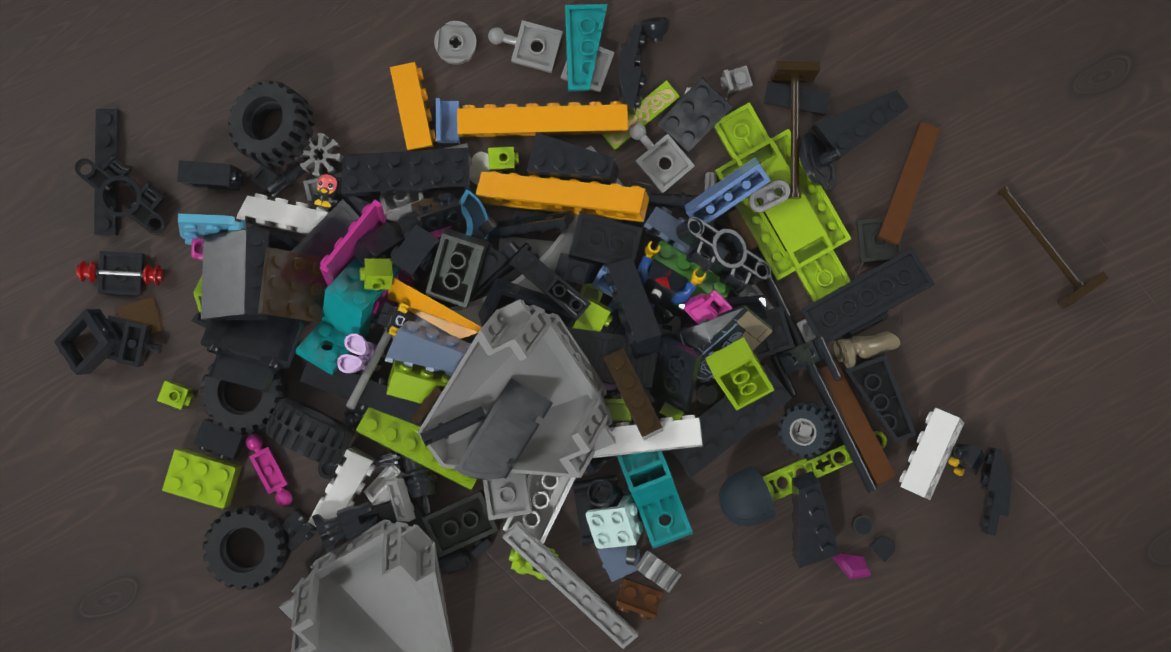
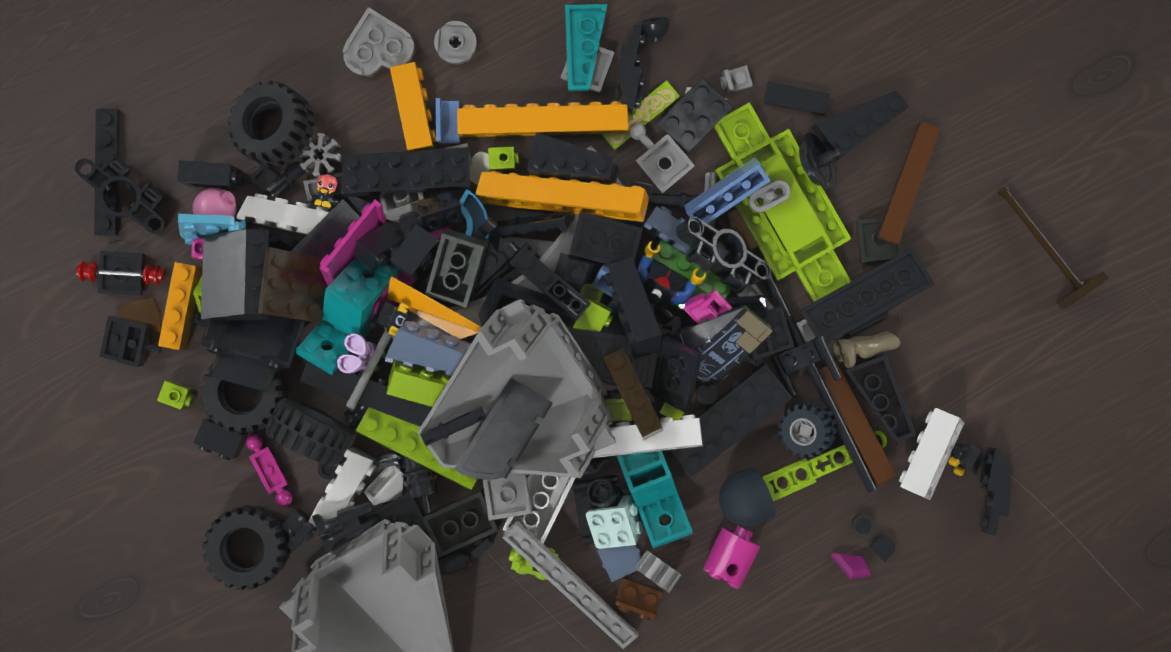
(102, 331): black window -> none
(180, 307): none -> light orange brick
(202, 478): lime brick -> none
(215, 202): none -> bright pink brick
(376, 274): lime brick -> none
(377, 44): none -> light grey plate
(400, 499): light grey plate -> none
(427, 405): dark brown plate -> none
(526, 37): light grey plate -> none
(631, 555): pearl dark grey tile -> none
(732, 556): none -> dark pink cylinder
(739, 373): lime brick -> none
(795, 73): dark brown tile -> none
(812, 527): black wedge -> none

